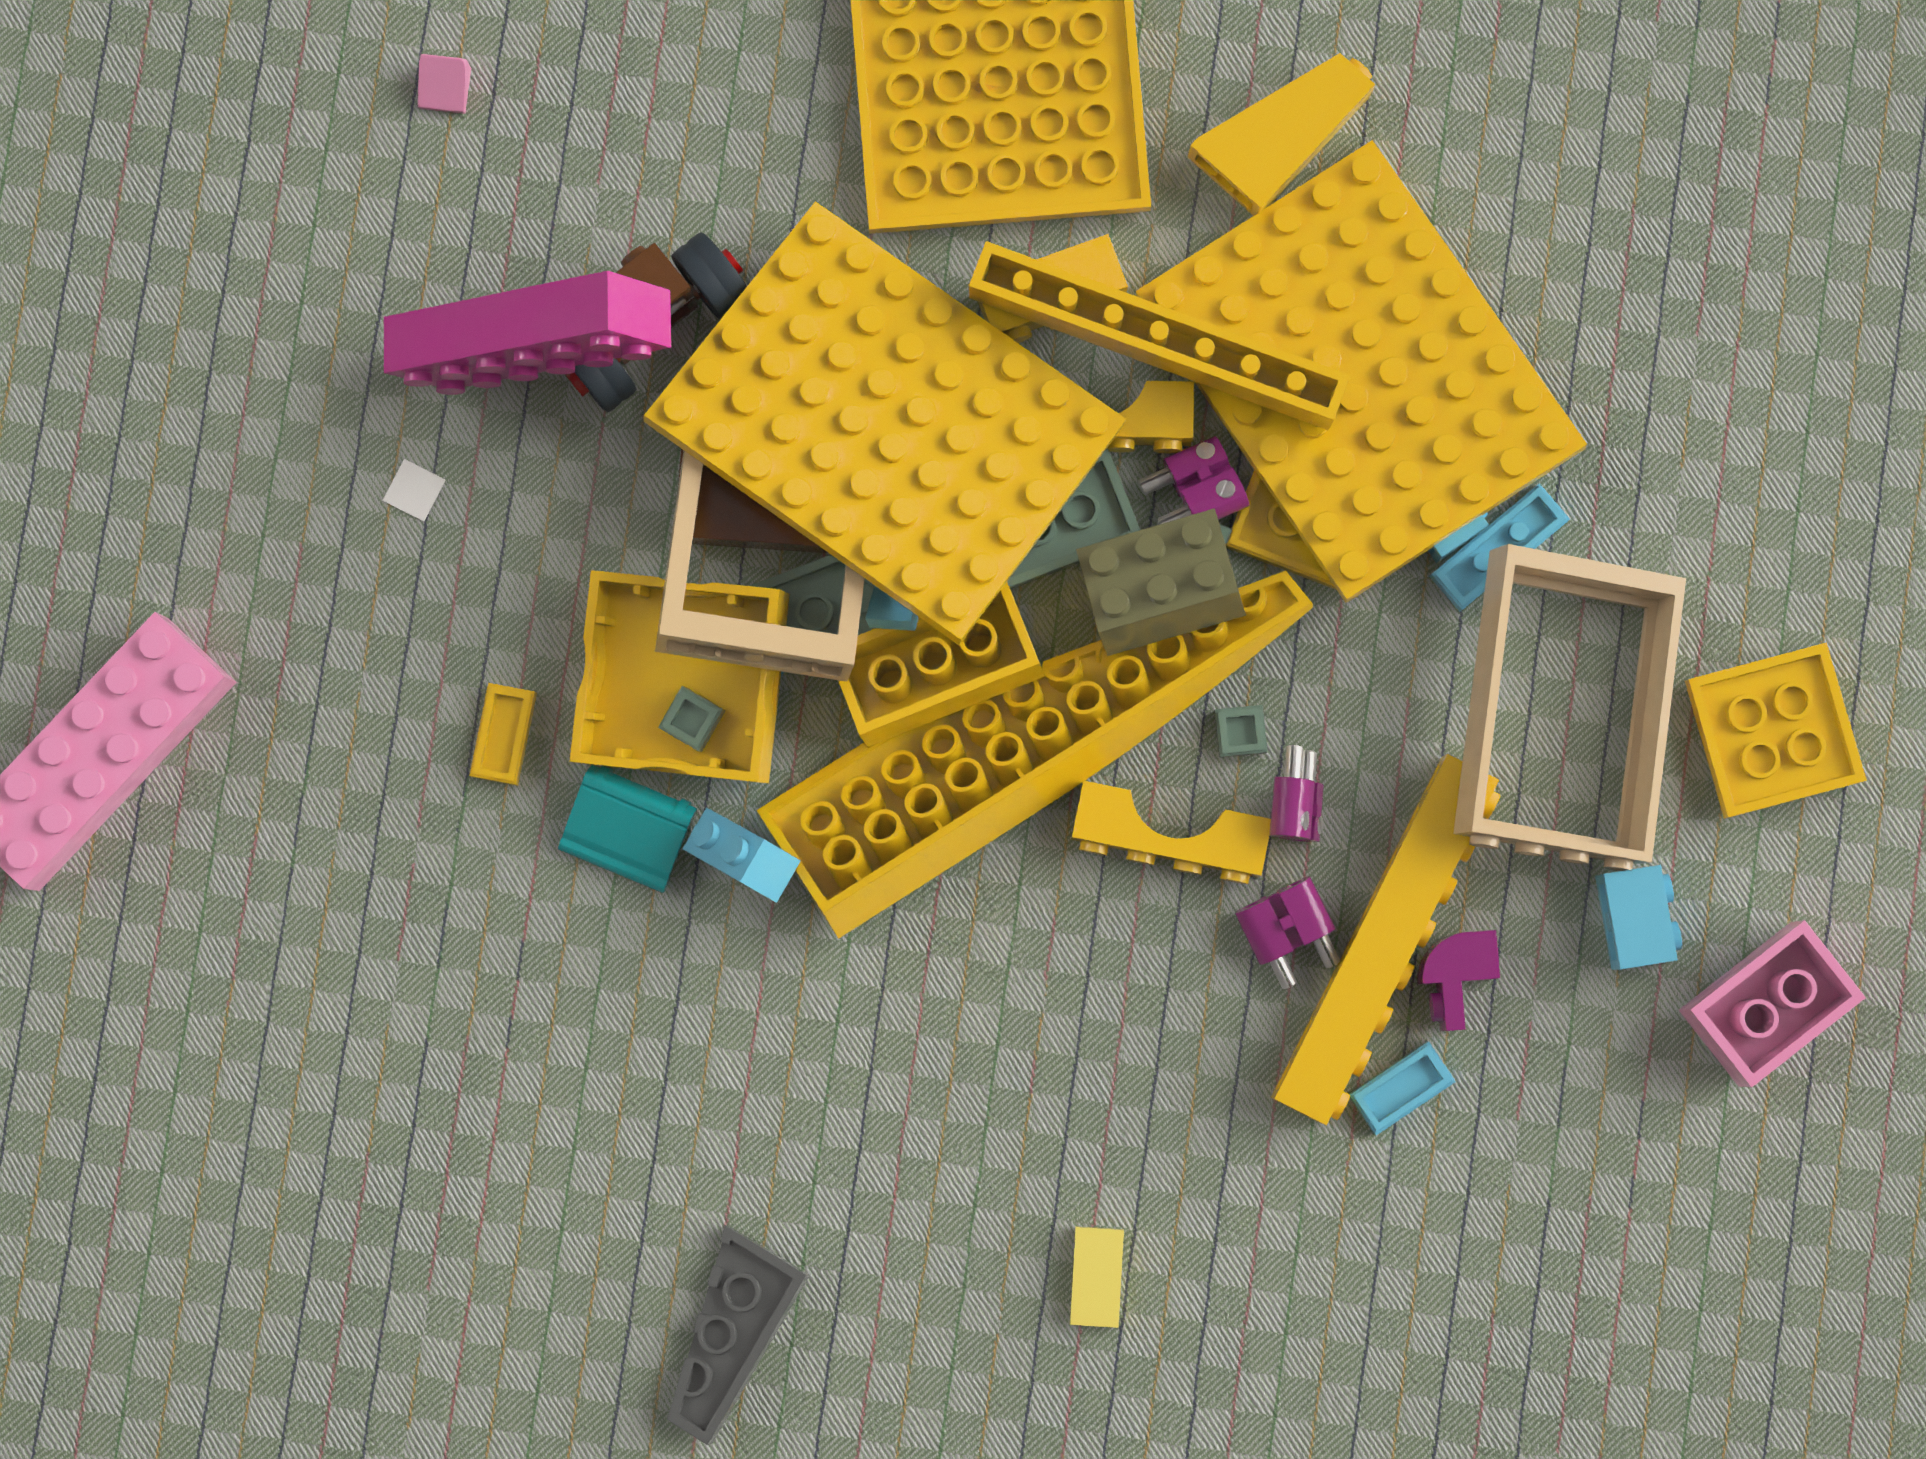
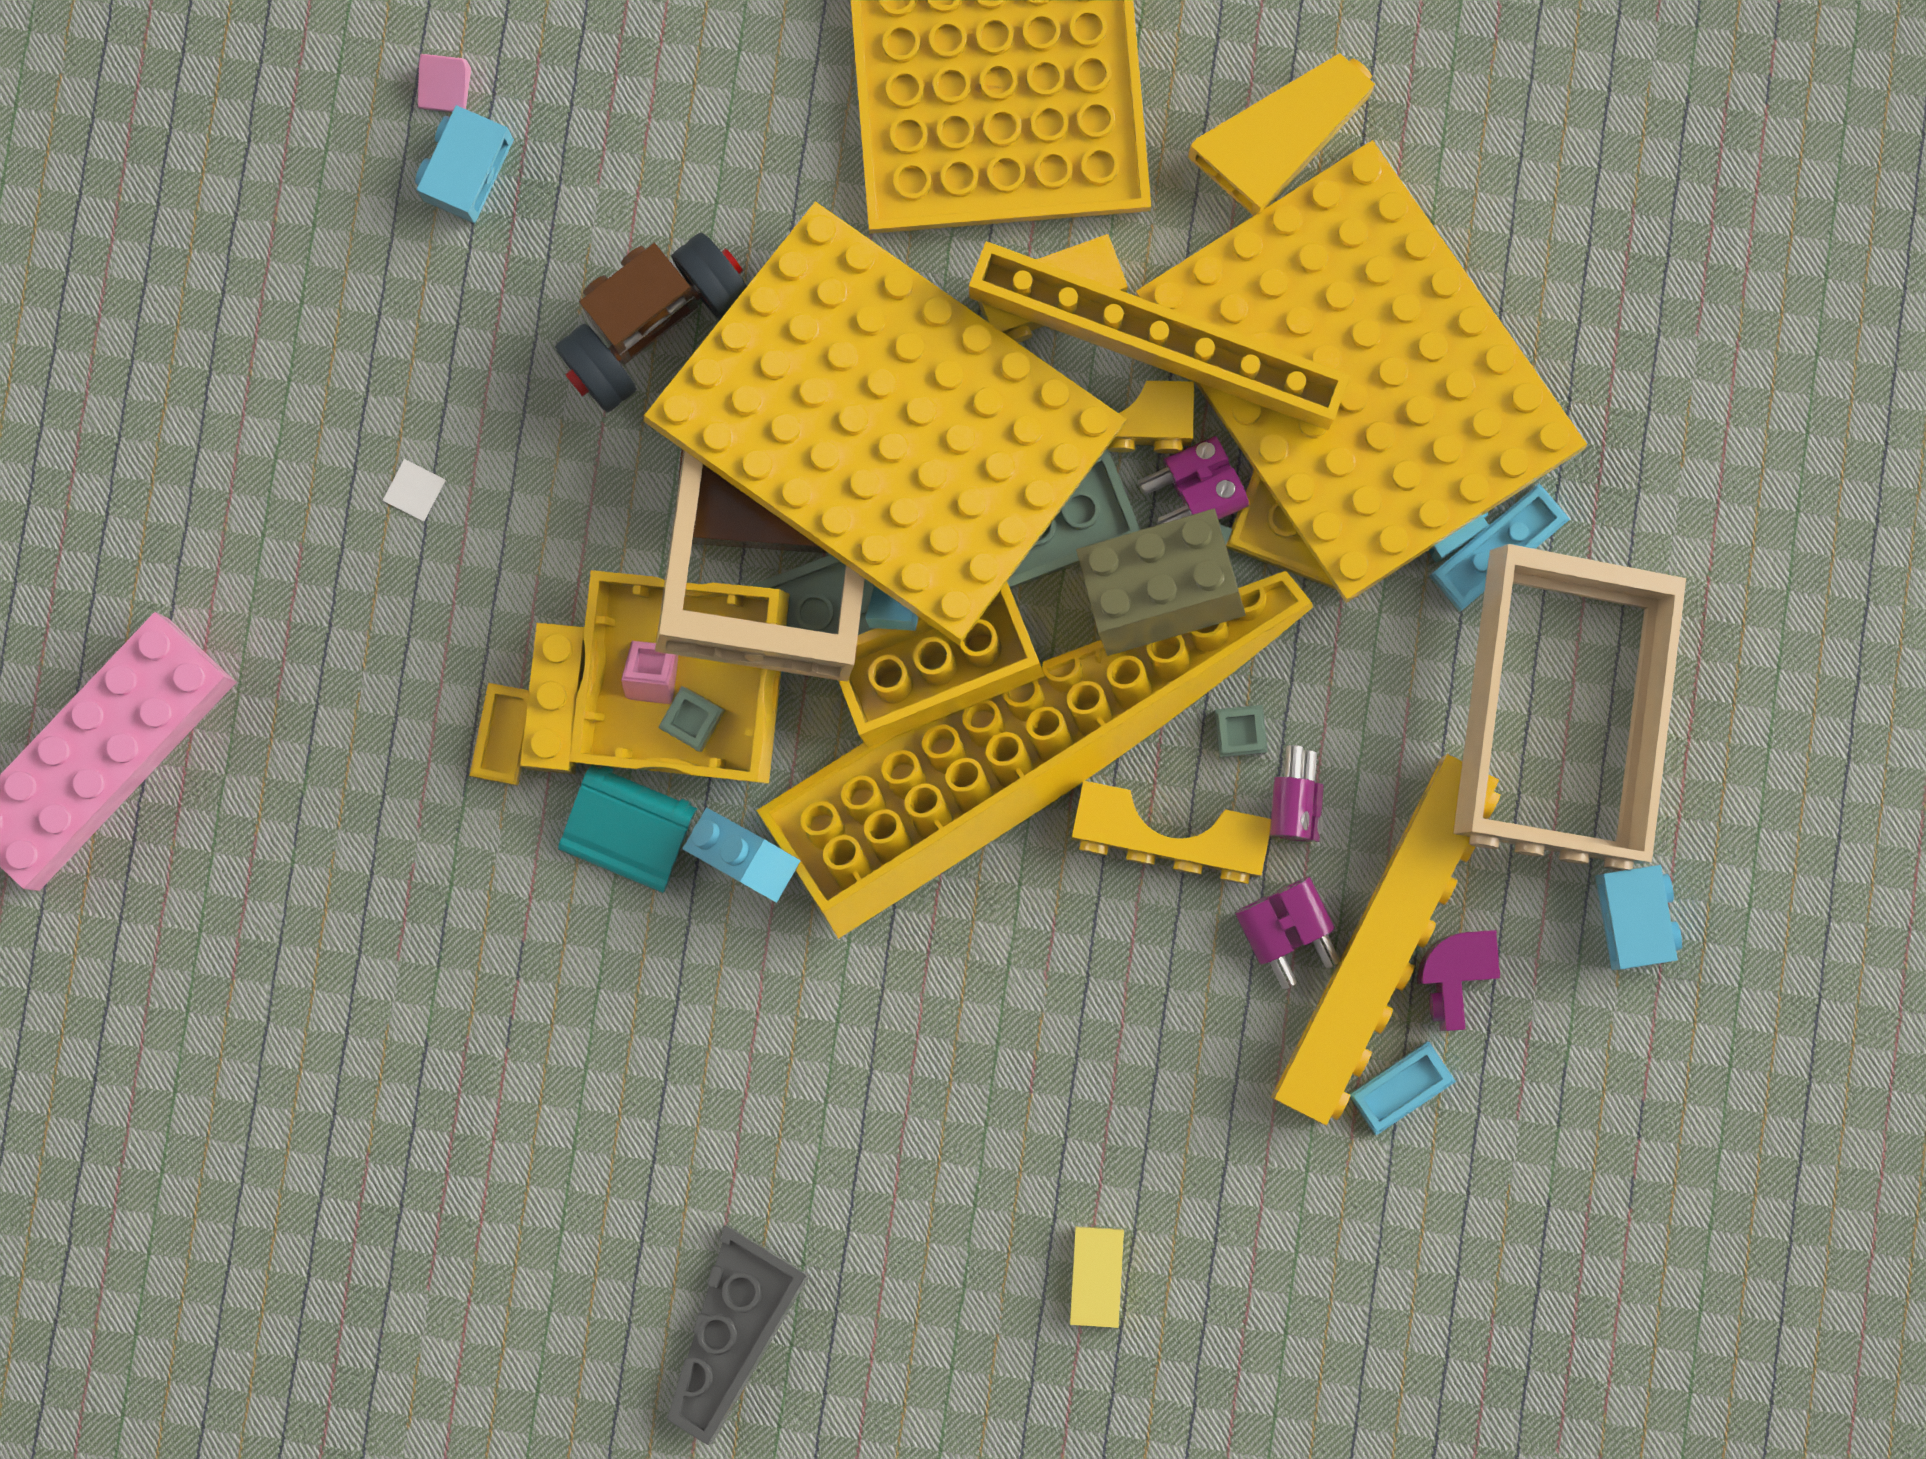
(463, 163): none -> medium azure brick
(528, 332): dark pink brick -> none
(552, 696): none -> yellow brick
(649, 674): none -> bright pink slope
(1772, 1003): bright pink brick -> none
(1775, 730): yellow plate -> none

